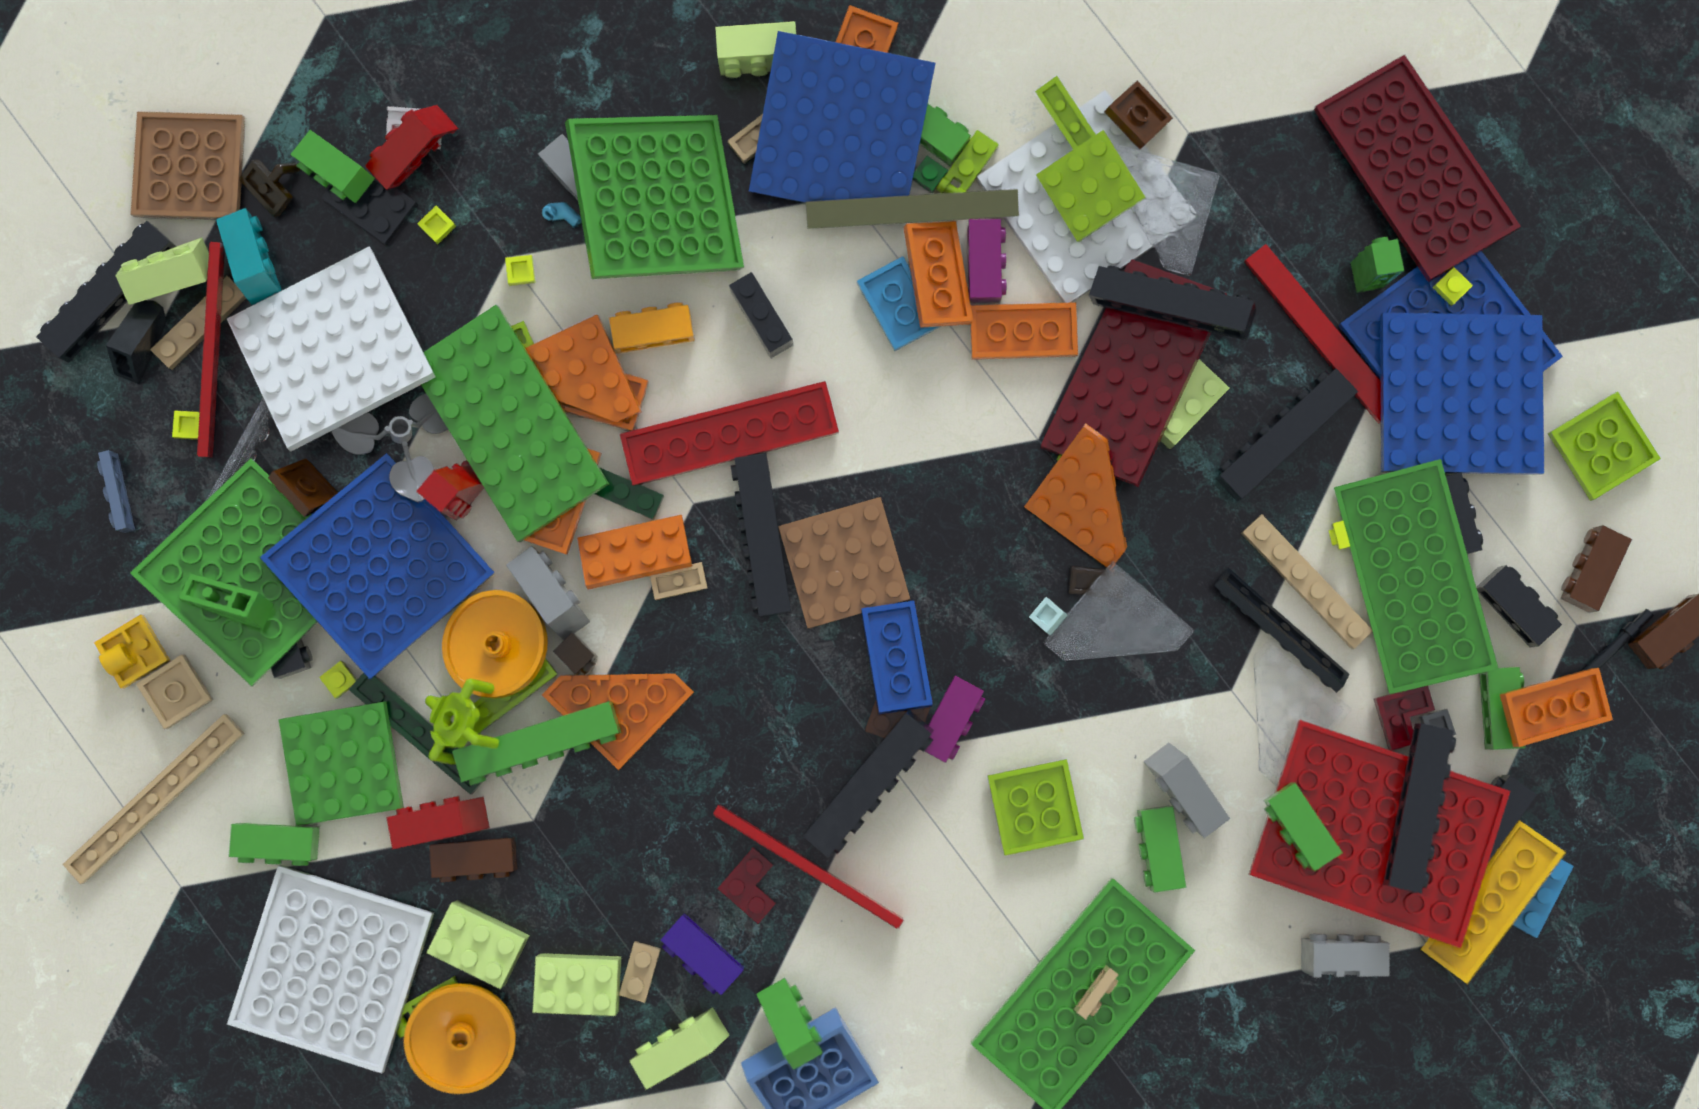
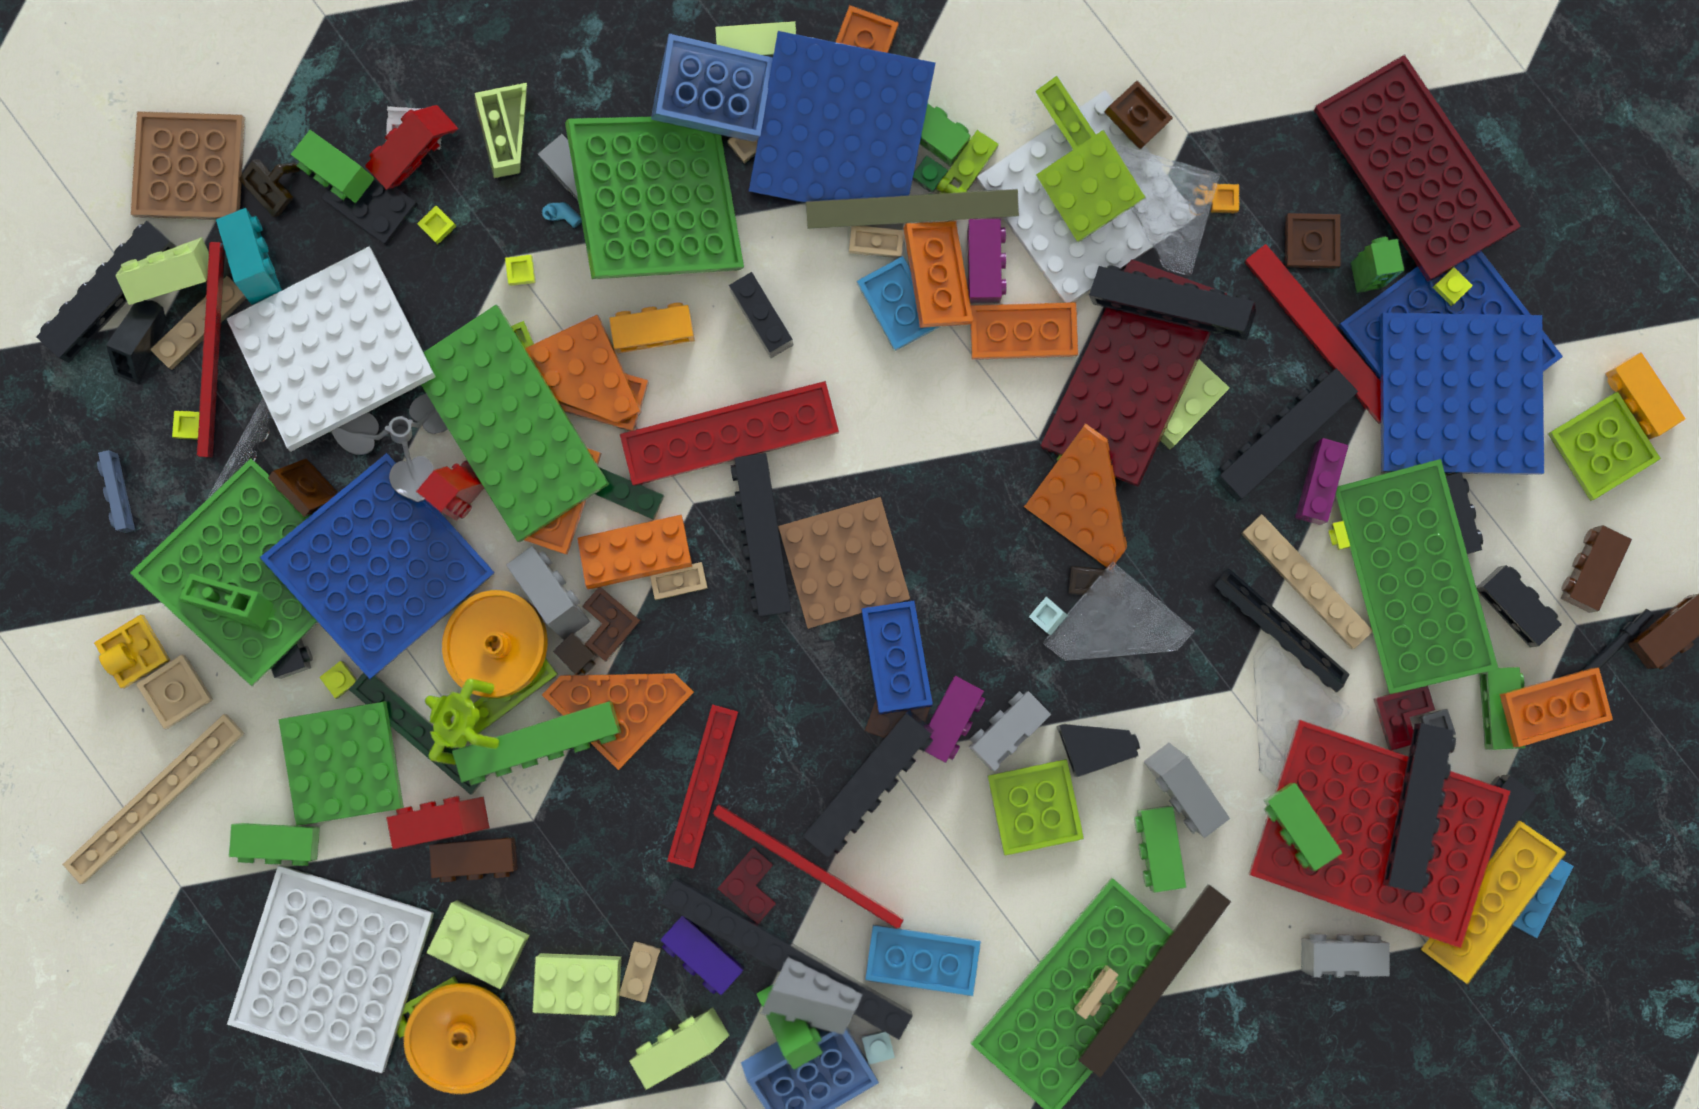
(502, 125): none -> yellowish green wedge
(615, 620): none -> reddish brown plate
(702, 786): none -> red plate
(712, 88): none -> medium blue slope
(775, 950): none -> black brick
(812, 998): none -> light grey wedge
(876, 241): none -> tan plate
(878, 1047): none -> light aqua plate
(923, 960): none -> dark azure plate
(1008, 730): none -> light grey wedge
(1096, 747): none -> black slope
(1154, 980): none -> dark brown tile
(1226, 199): none -> light orange plate
(1312, 240): none -> reddish brown plate
(1321, 481): none -> magenta brick
(1645, 396): none -> light orange brick

